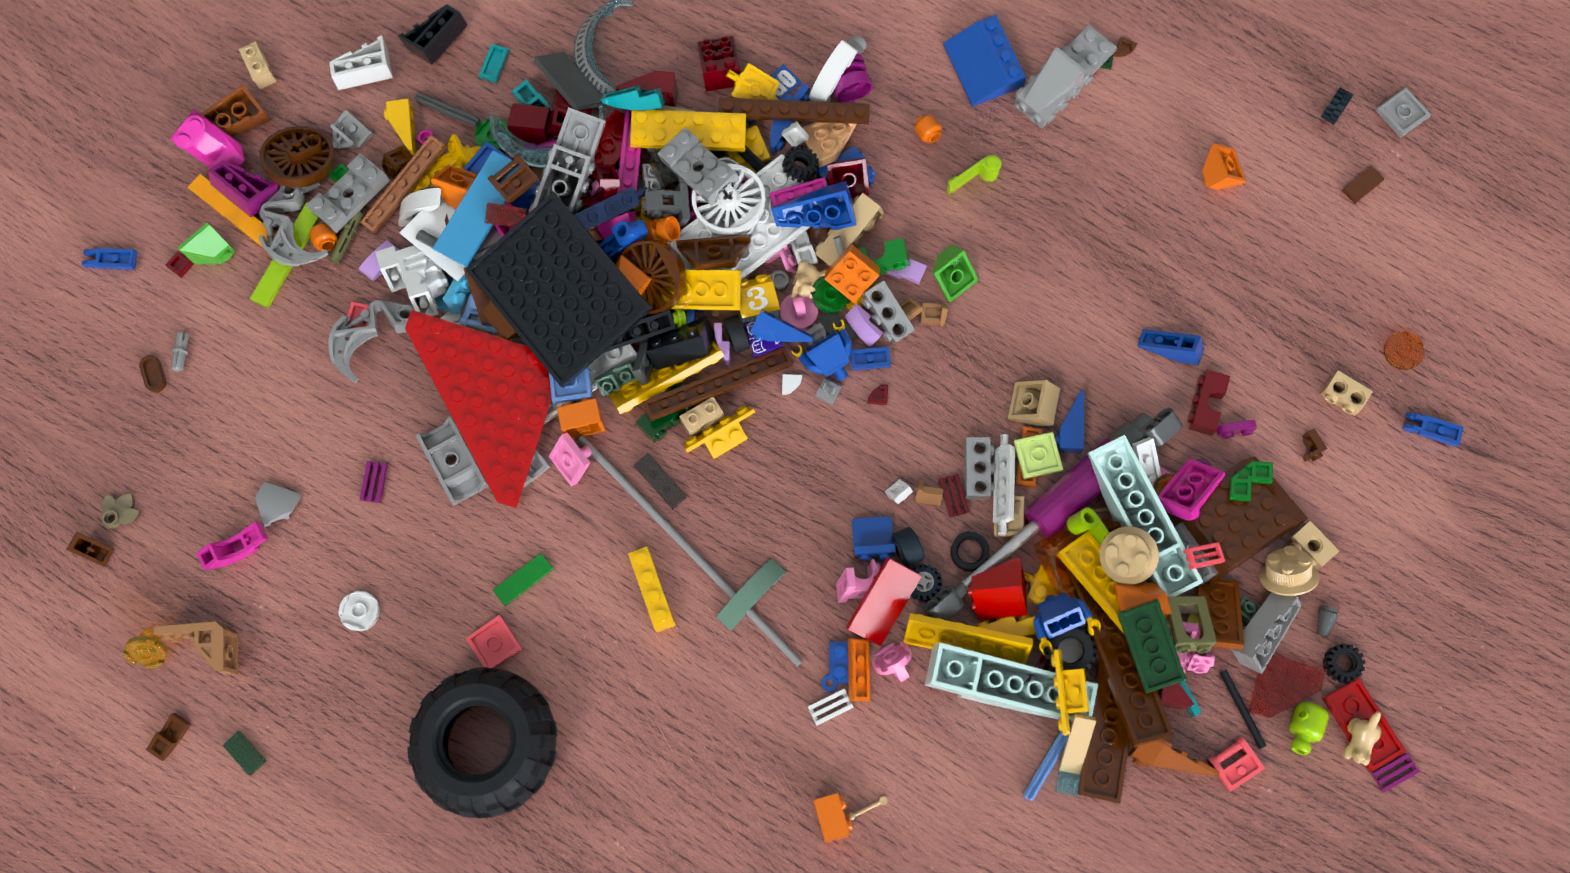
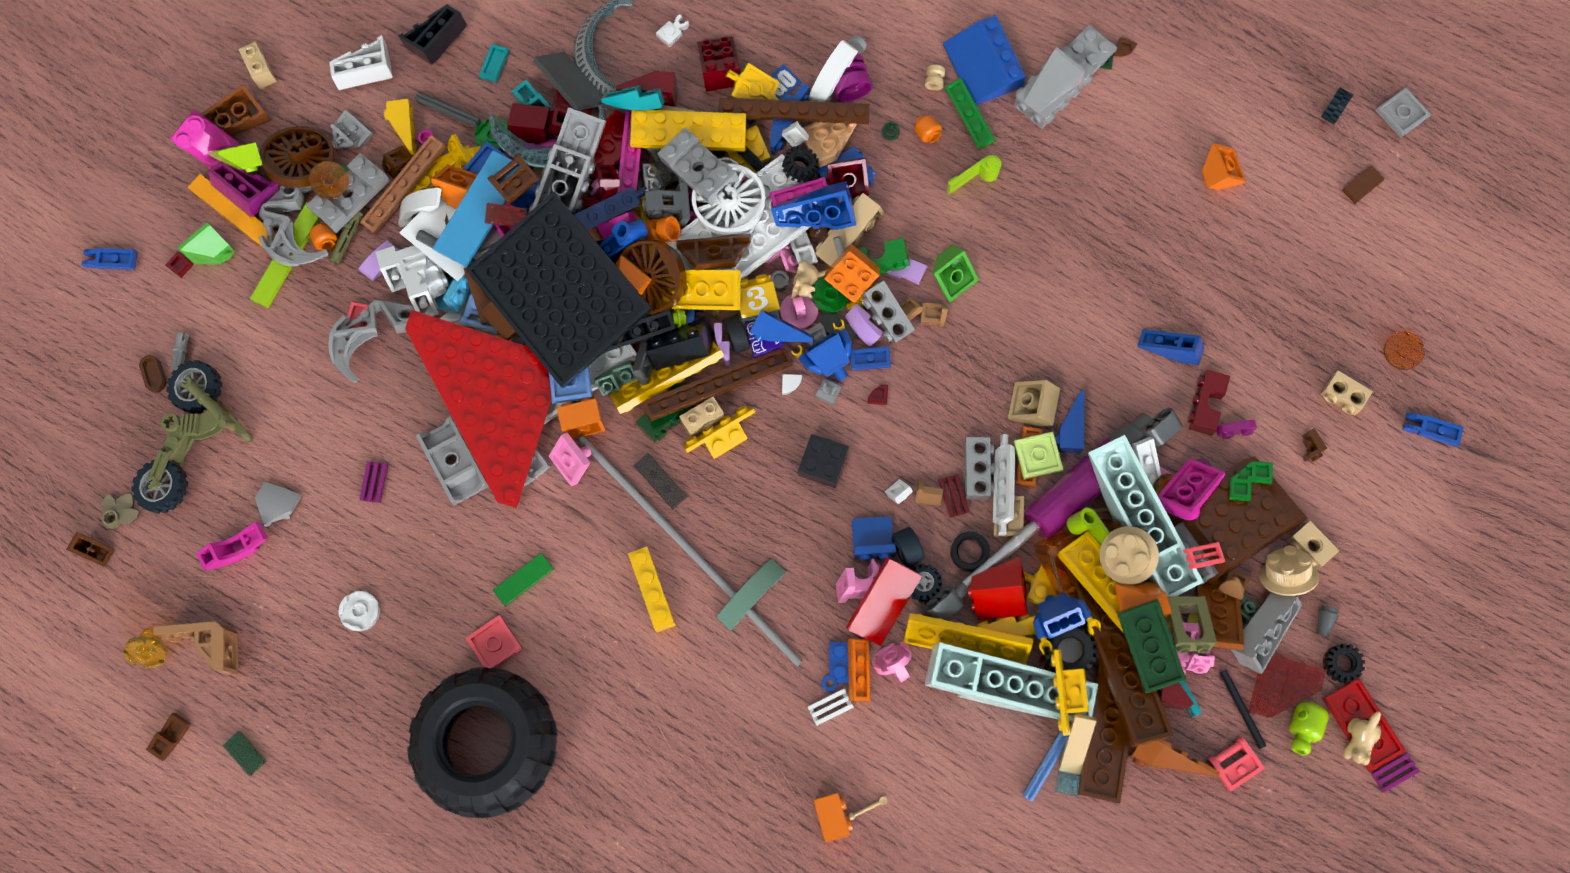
(183, 434): none -> piece
(240, 156): none -> lime slope
(333, 172): none -> clear orange dish
(672, 32): none -> white plate
(823, 460): none -> black brick
(893, 127): none -> clear green plate
(934, 80): none -> tan wheel
(970, 114): none -> green tile
(1235, 585): none -> medium nougat tile

